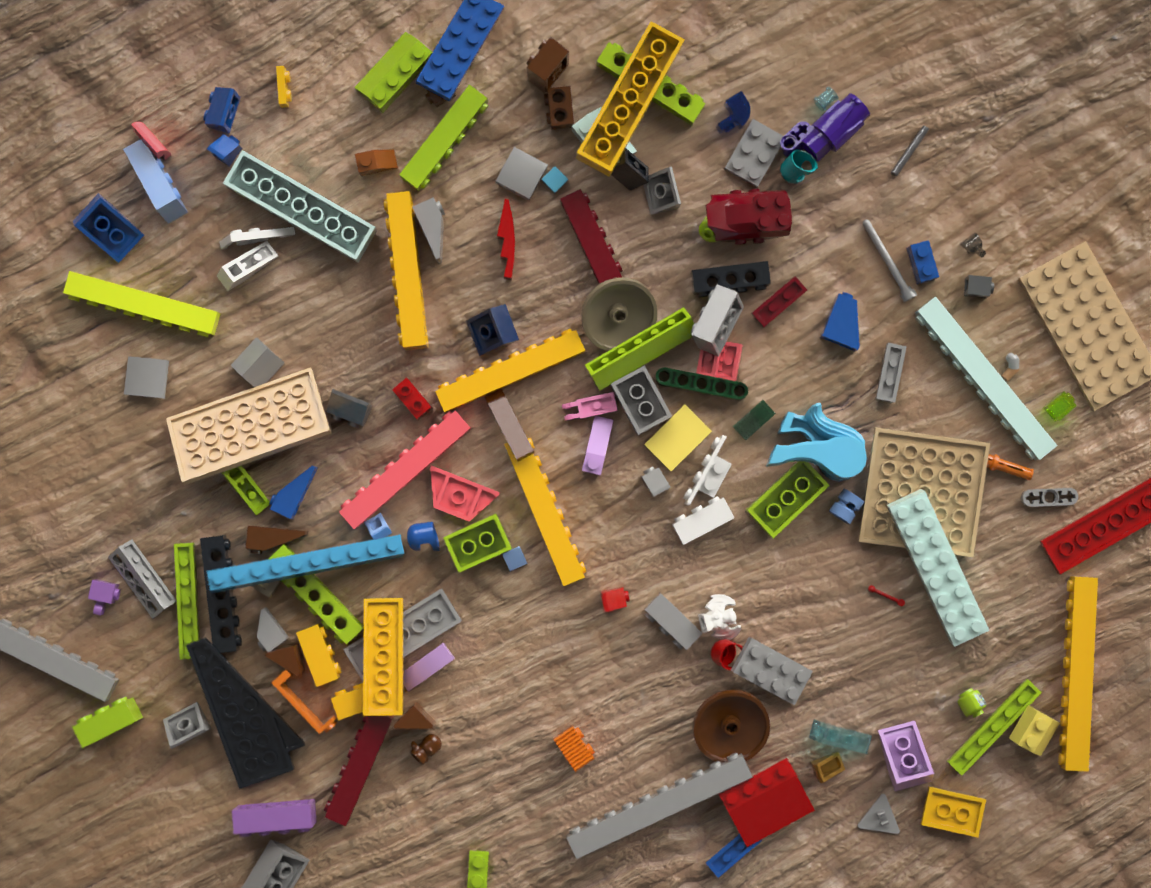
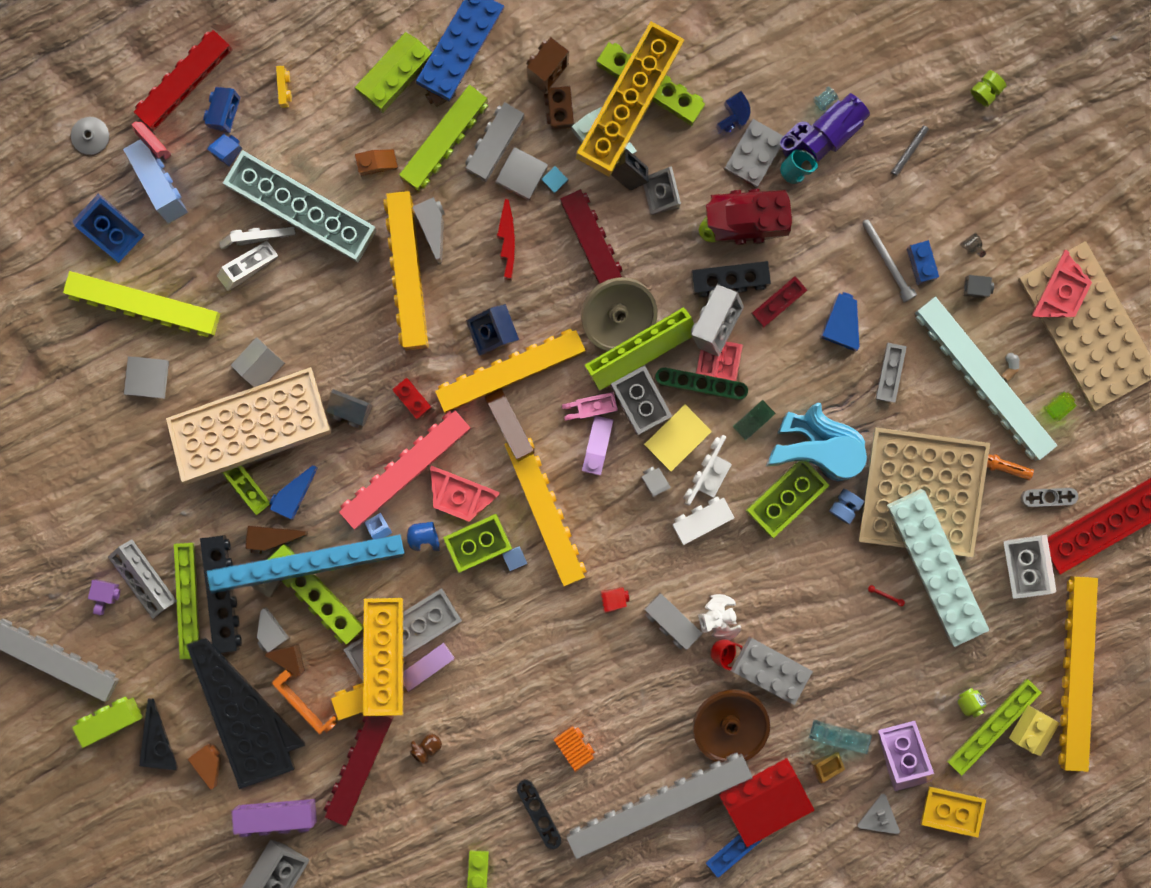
(98, 139): none -> light grey dish
(155, 748): none -> black wing
(182, 80): none -> red brick
(185, 725): light grey slope -> none
(207, 764): none -> dark orange slope
(319, 654): yellow brick -> none
(415, 718): reddish brown slope -> none
(495, 141): none -> light grey brick
(541, 812): none -> black beam
(986, 91): none -> lime wheel
(1030, 566): none -> white brick
(1064, 290): none -> coral wing

